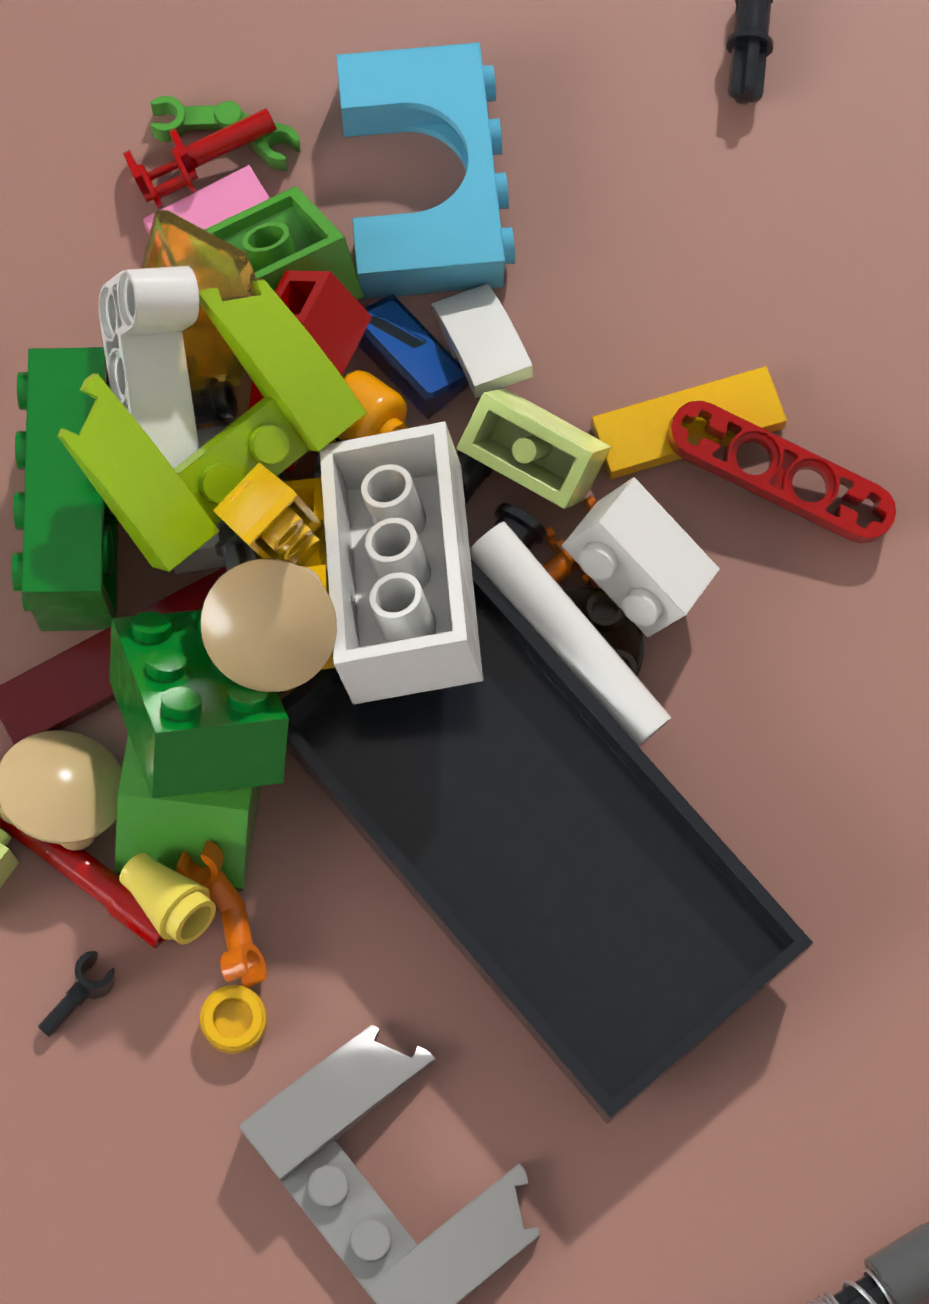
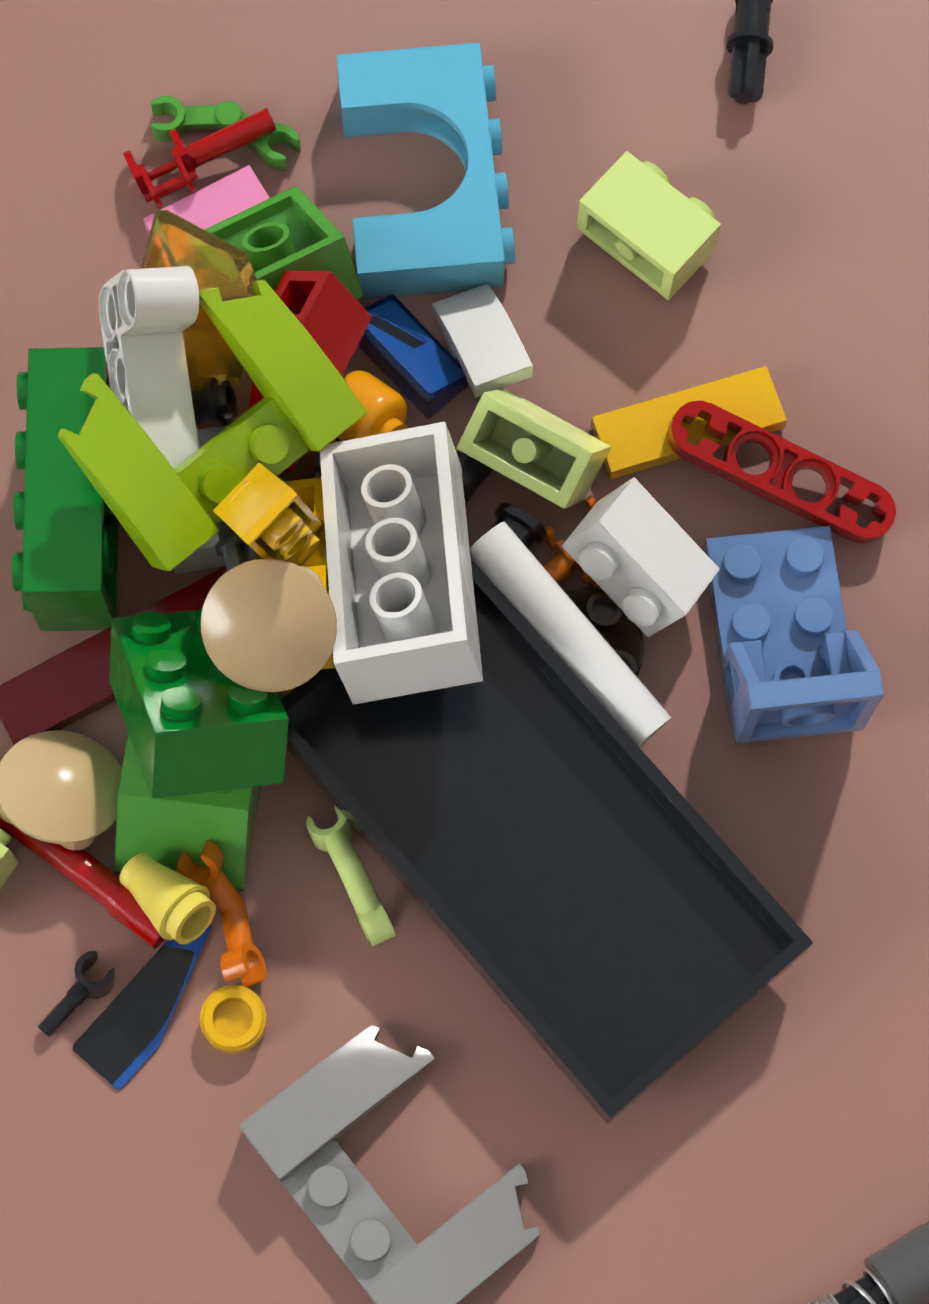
(140, 1014): none -> black sticker
(354, 876): none -> yellowish green arm
(648, 224): none -> yellowish green brick
(786, 638): none -> medium blue bracket

